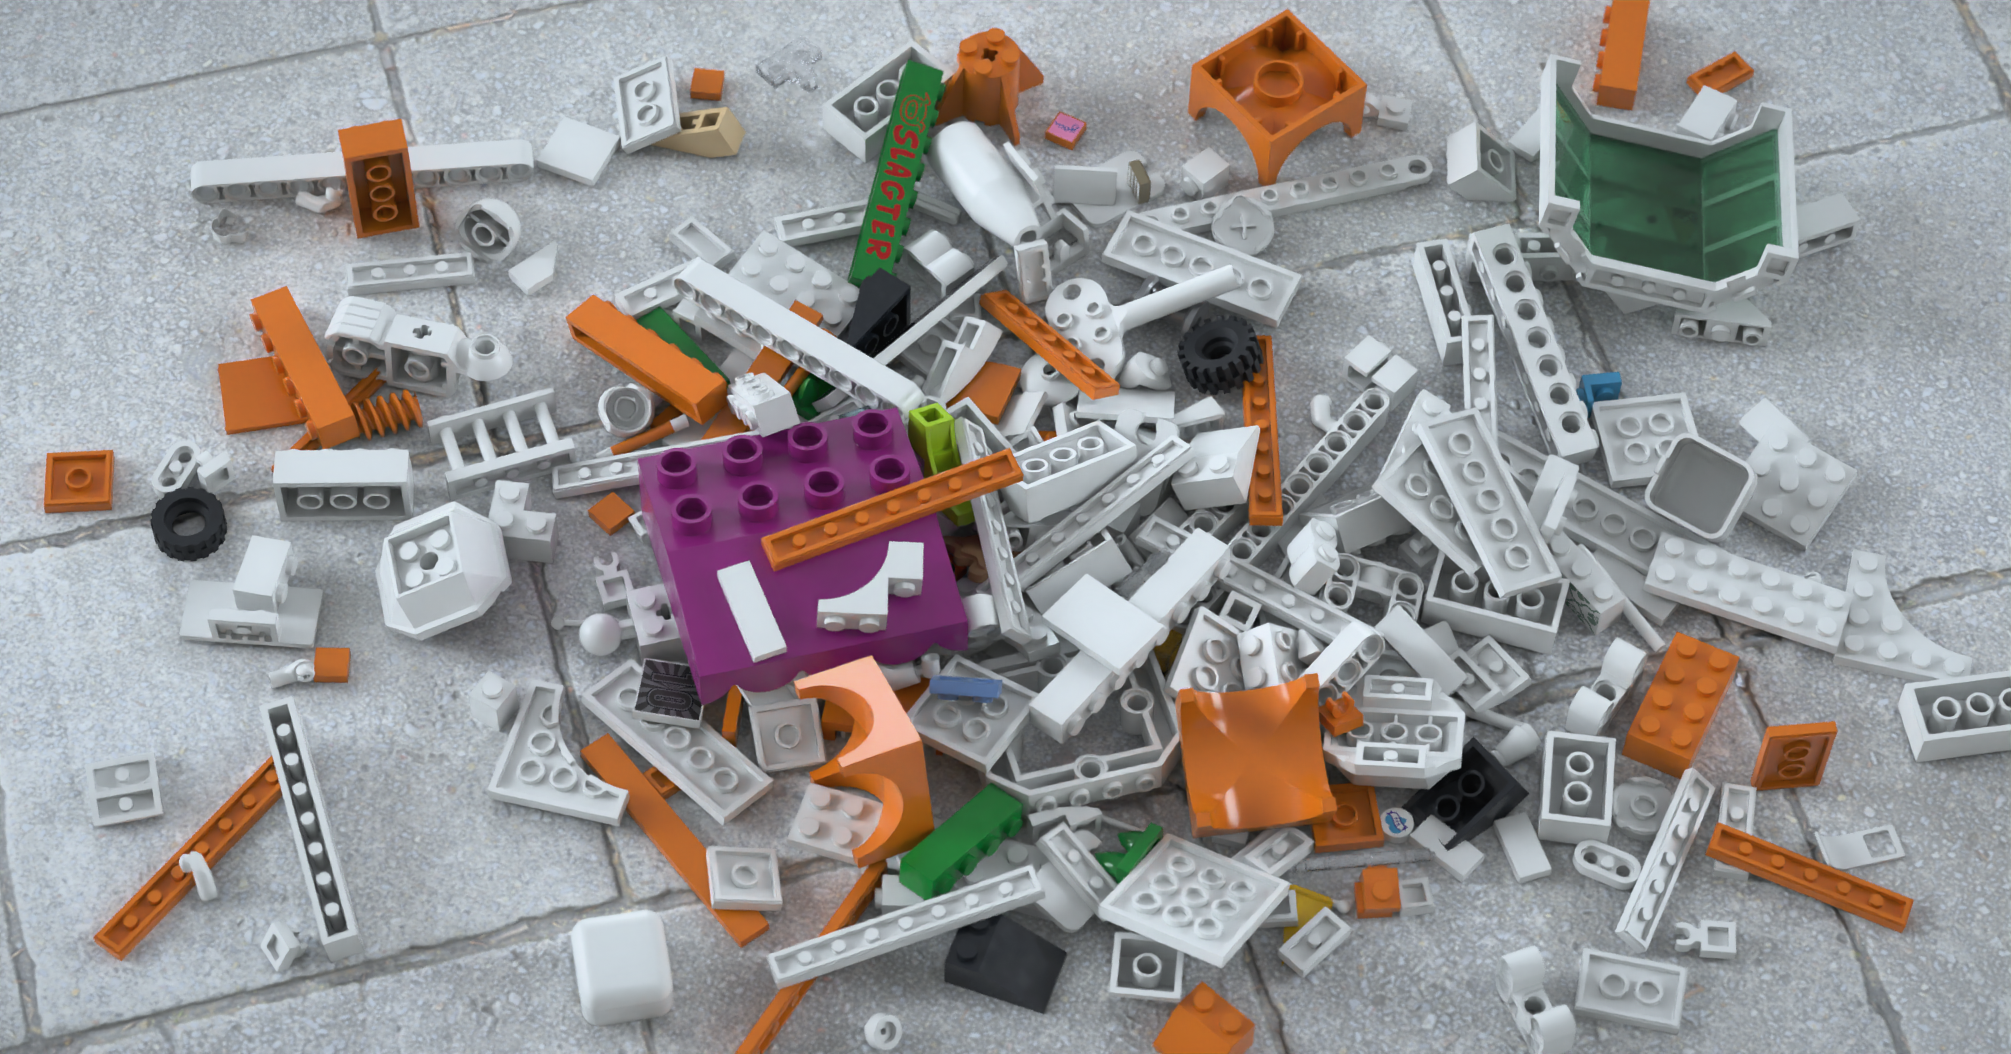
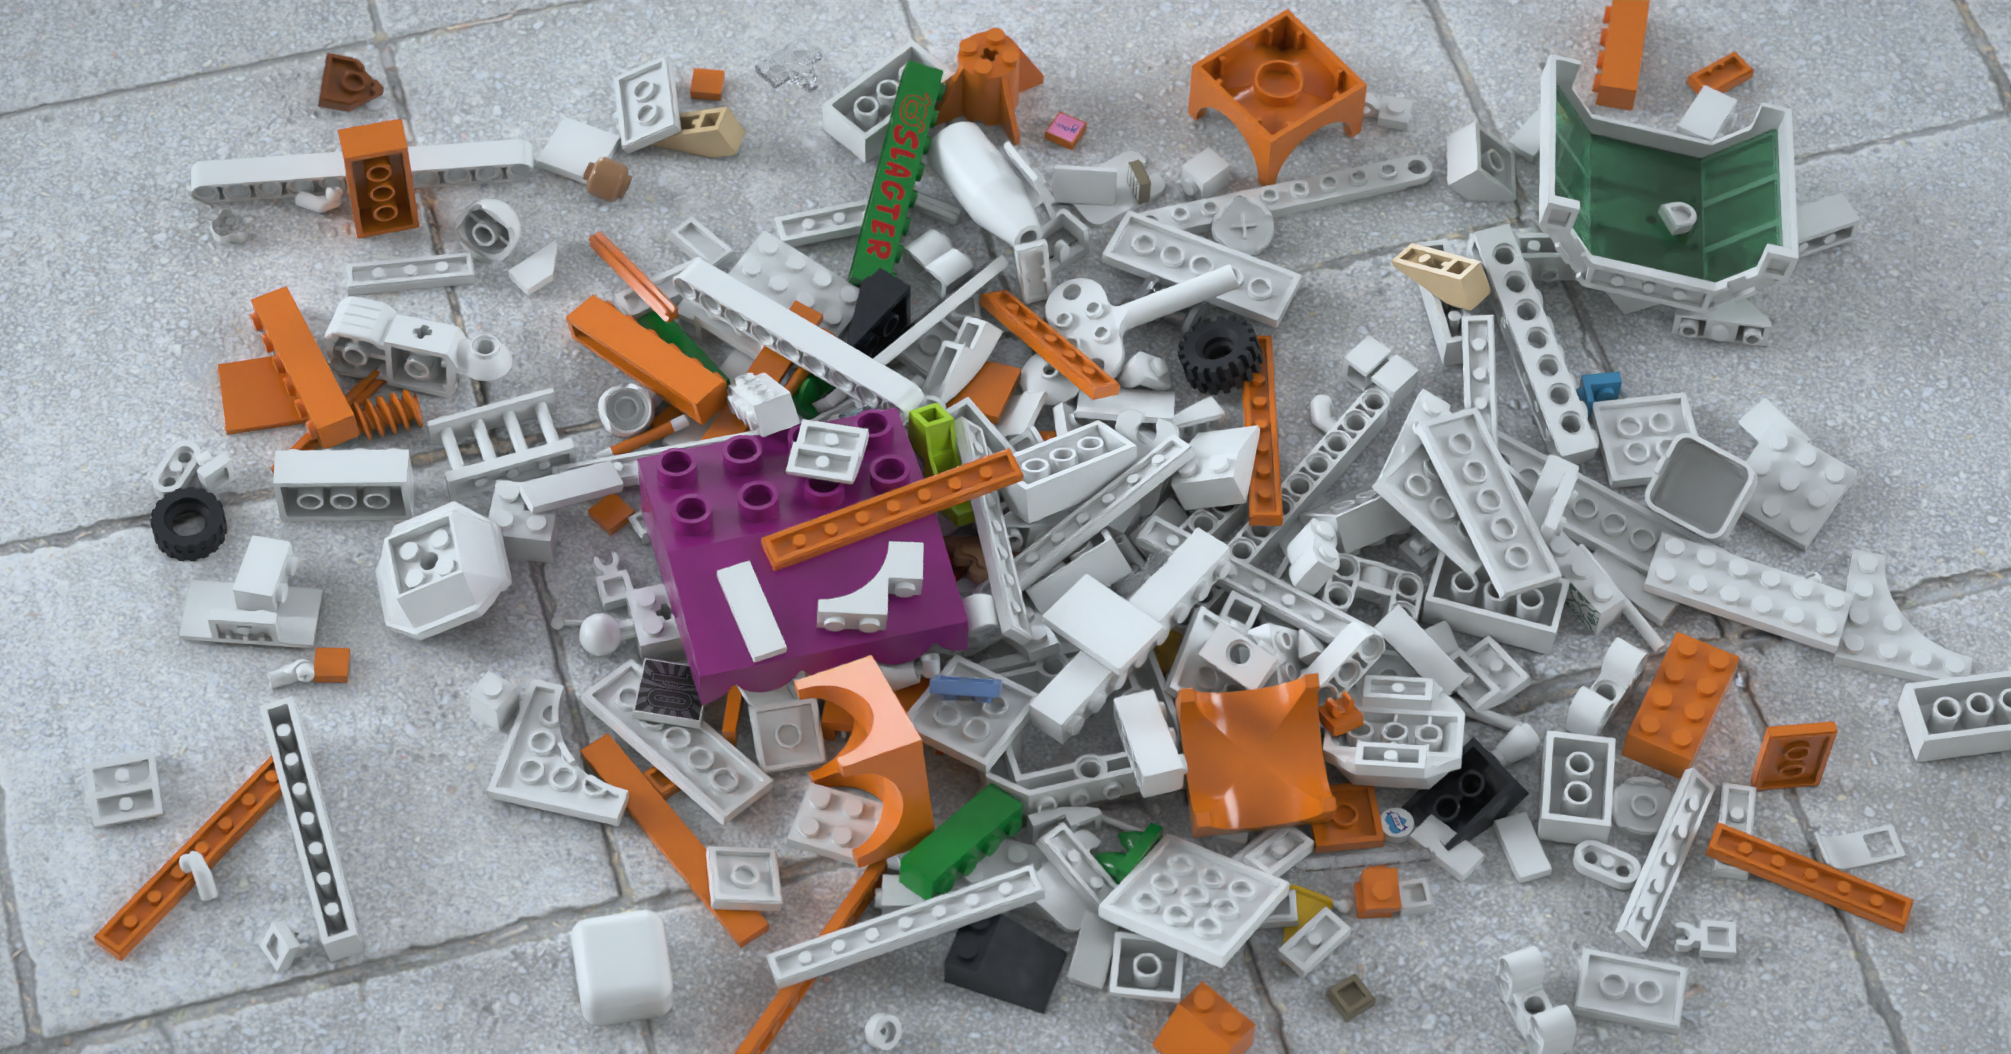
(79, 481): orange tile -> none
(346, 84): none -> dark orange plate
(571, 487): none -> white tile
(607, 179): none -> medium nougat head
(634, 277): none -> orange axle
(827, 451): none -> white slope
(1092, 952): none -> white slope
(1149, 743): none -> white brick
(1223, 643): none -> white brick
(1350, 997): none -> dark tan tile
(1446, 275): none -> tan slope
(1678, 217): none -> white tile

